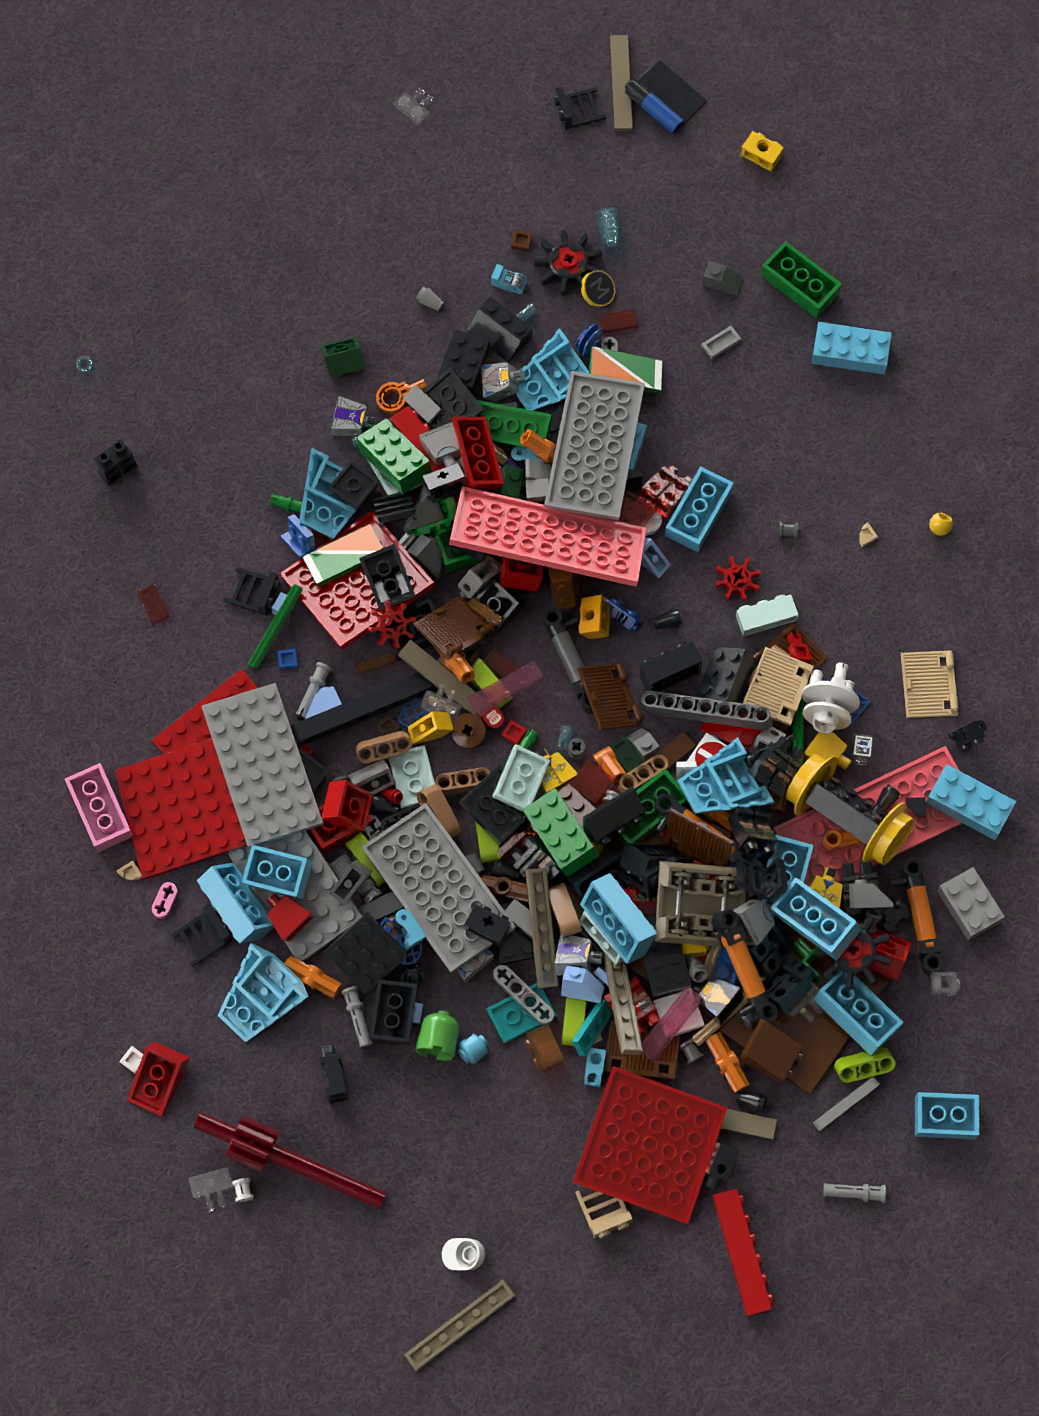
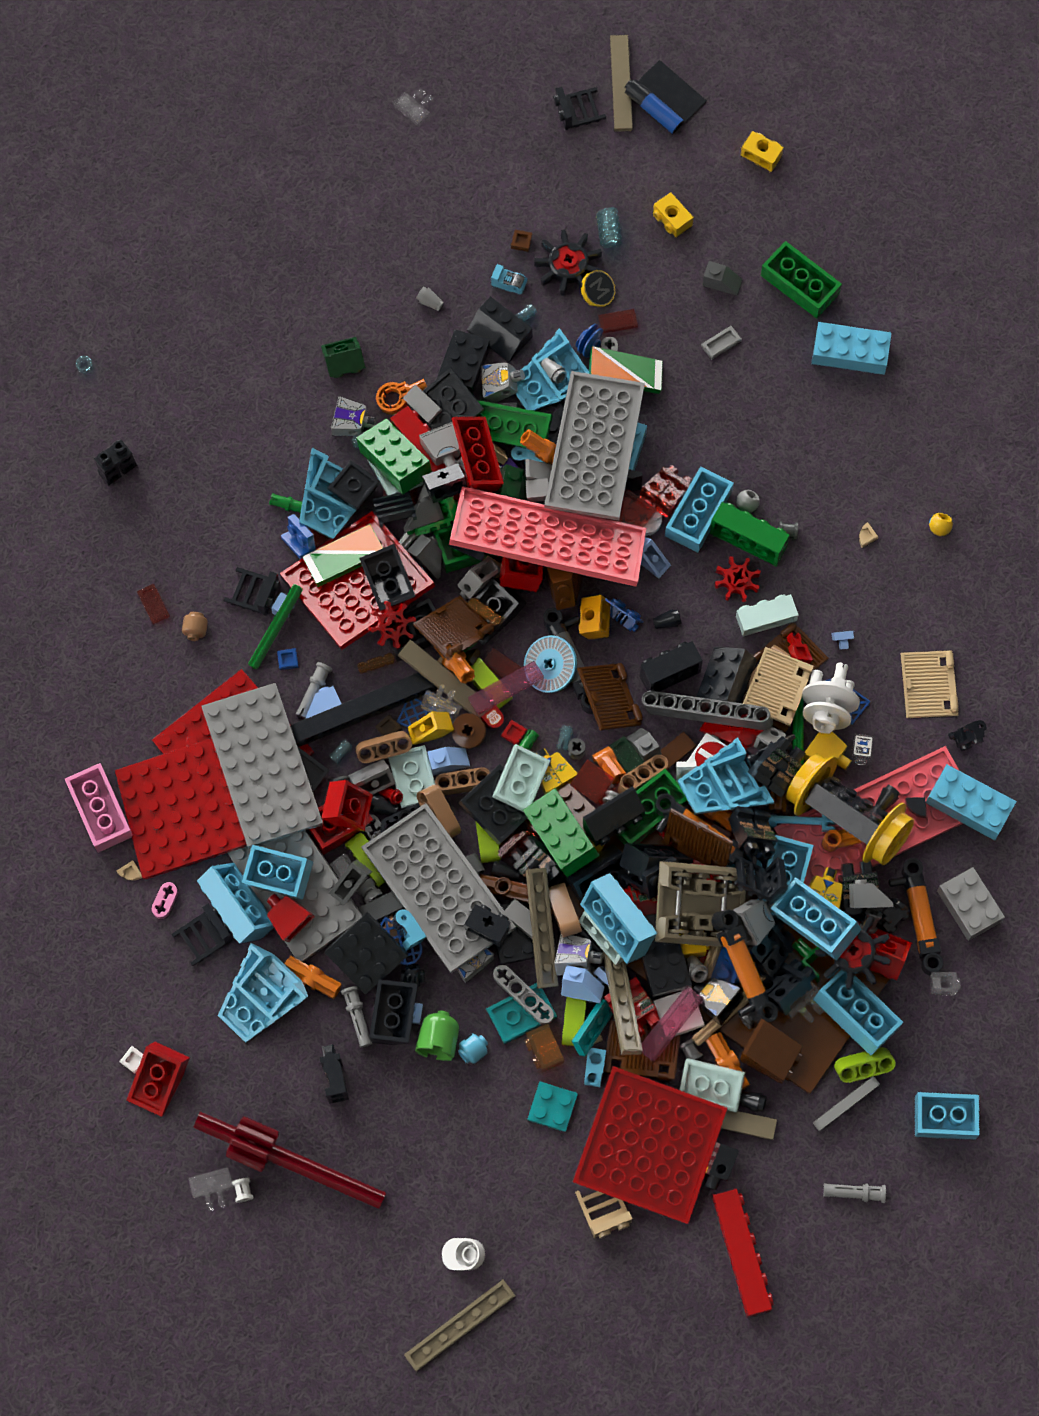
(194, 626): none -> medium nougat head
(342, 749): none -> clear light blue pin
(447, 759): none -> light blue slope
(552, 1106): none -> teal plate
(553, 370): none -> light grey cone
(563, 661): none -> piece
(671, 206): none -> yellow brick
(713, 1083): none -> light aqua tile
(747, 501): none -> light grey piece
(749, 533): none -> green brick
(823, 821): none -> medium azure hinge
(843, 638): none -> light blue tile

